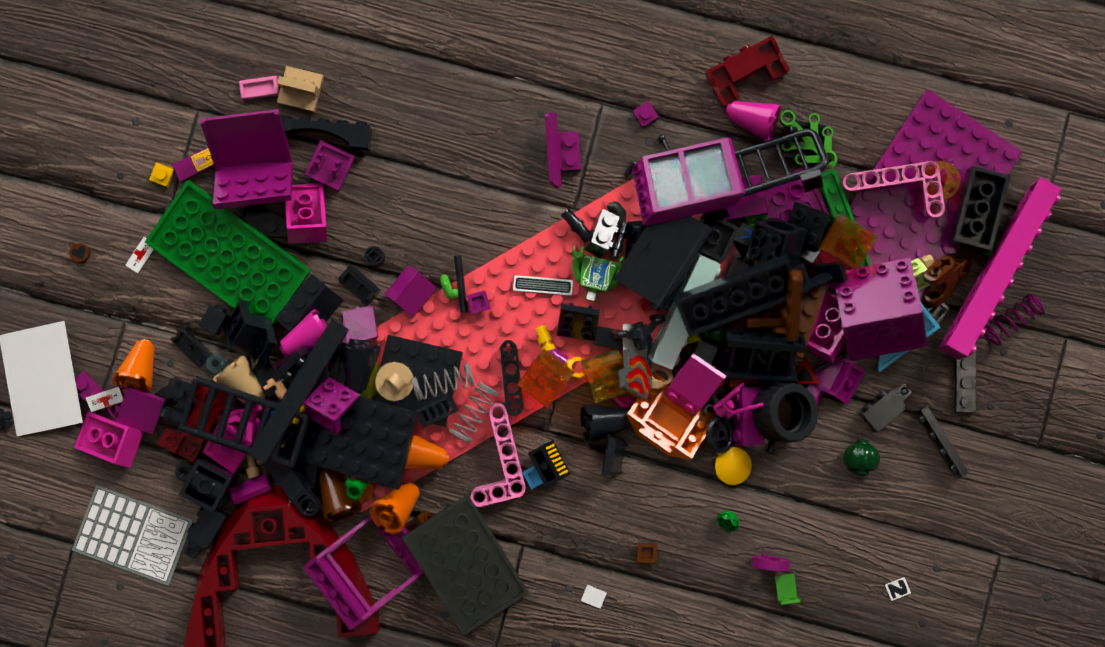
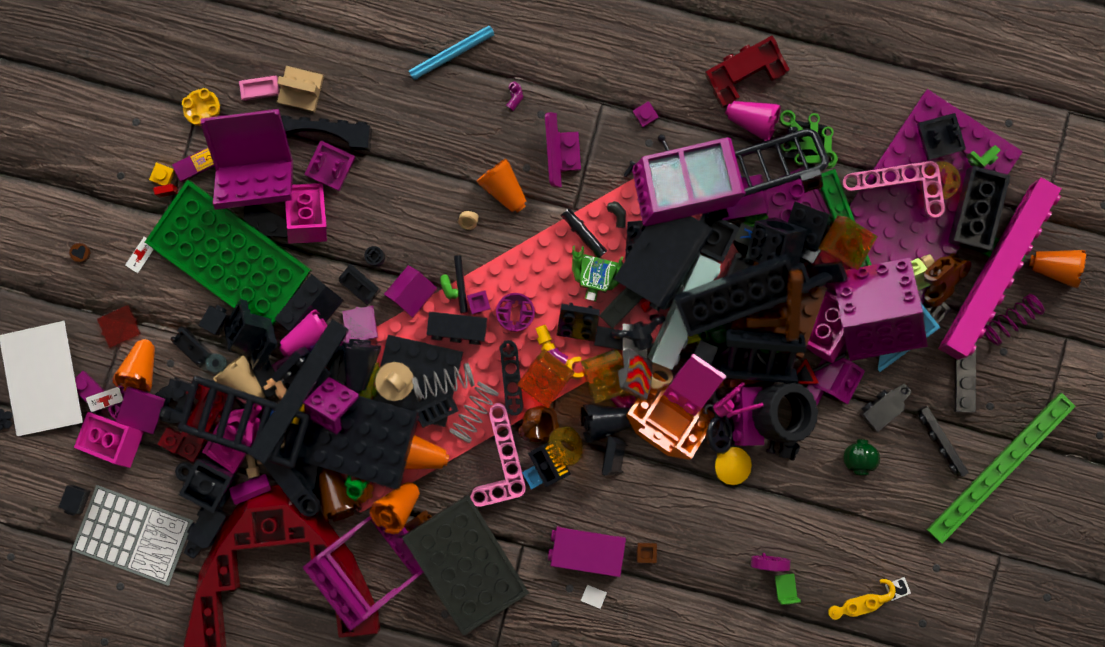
(74, 499): none -> black brick
(118, 326): none -> clear red piece
(165, 190): none -> red tile
(200, 105): none -> yellow dish
(451, 52): none -> medium azure axle
(457, 327): none -> black brick
(468, 220): none -> tan tile
(503, 186): none -> orange cone
(506, 311): none -> magenta piece
(516, 94): none -> magenta arm
(538, 424): none -> reddish brown hair
(543, 285): sticker -> none
(558, 452): none -> clear yellow piece
(587, 551): none -> magenta panel
(602, 233): brick -> none
(620, 307): none -> pearl dark grey tile
(728, 520): green plate -> none
(788, 450): none -> black arm
(863, 604): none -> yellow piece
(941, 136): none -> black plate
(988, 158): none -> bright green bracket
(1000, 468): none -> bright green plate
(1060, 265): none -> orange cone

